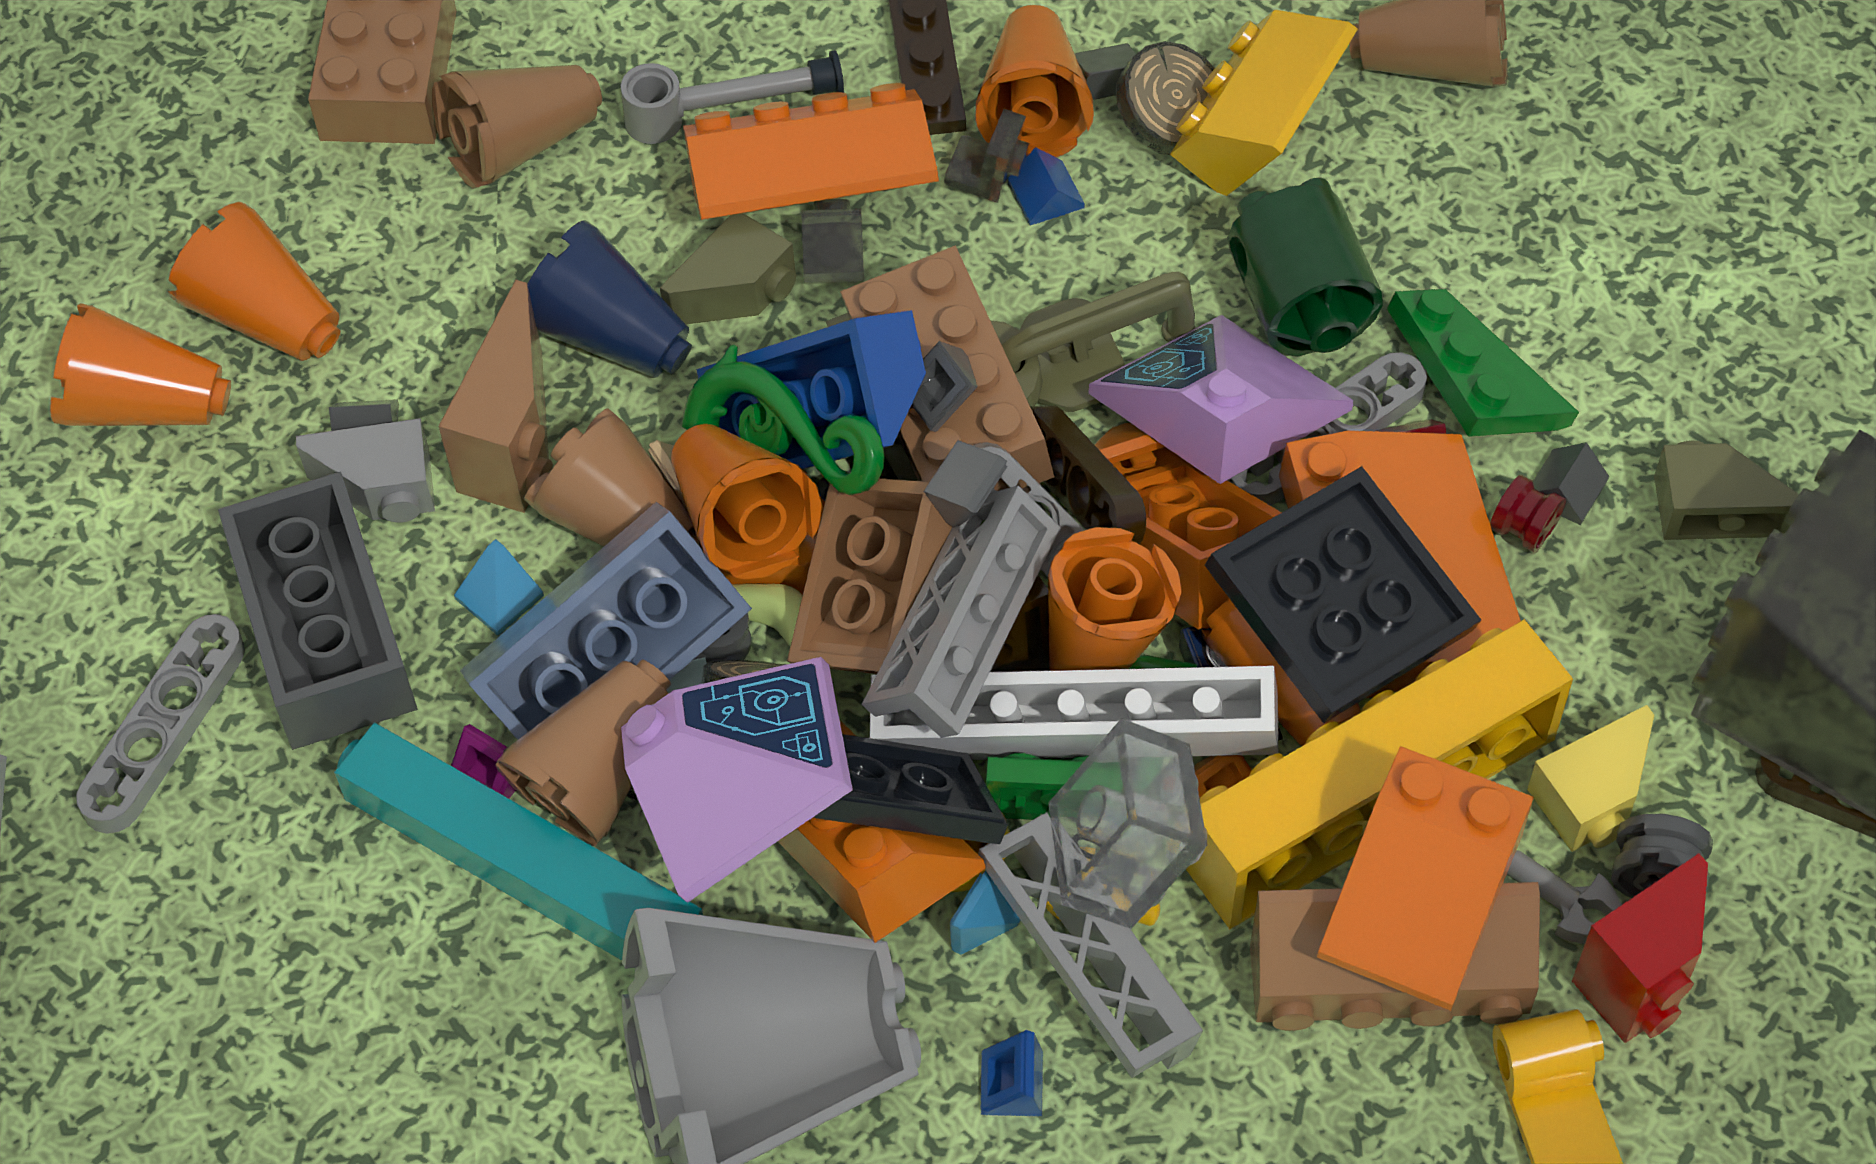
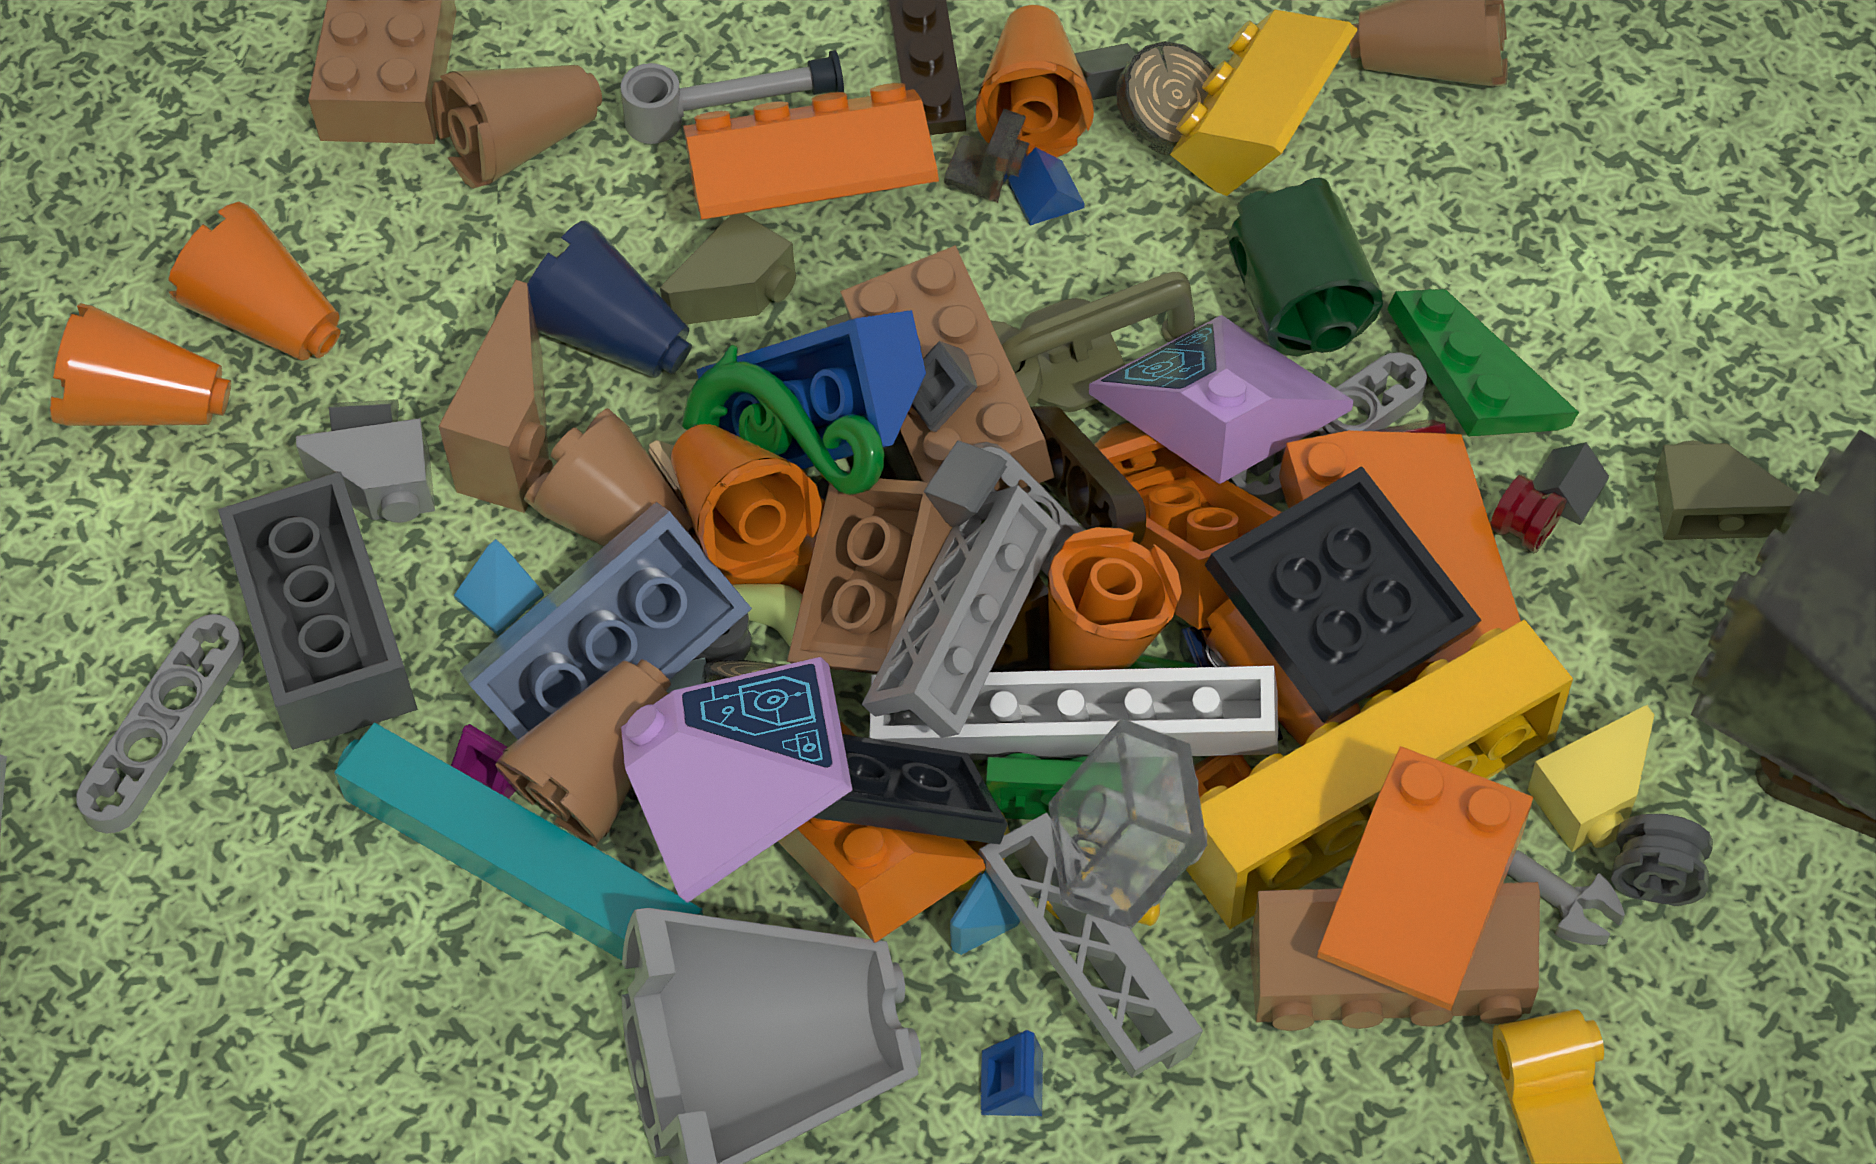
(832, 243): clear smoke bracket -> none
(1645, 953): red slope -> none

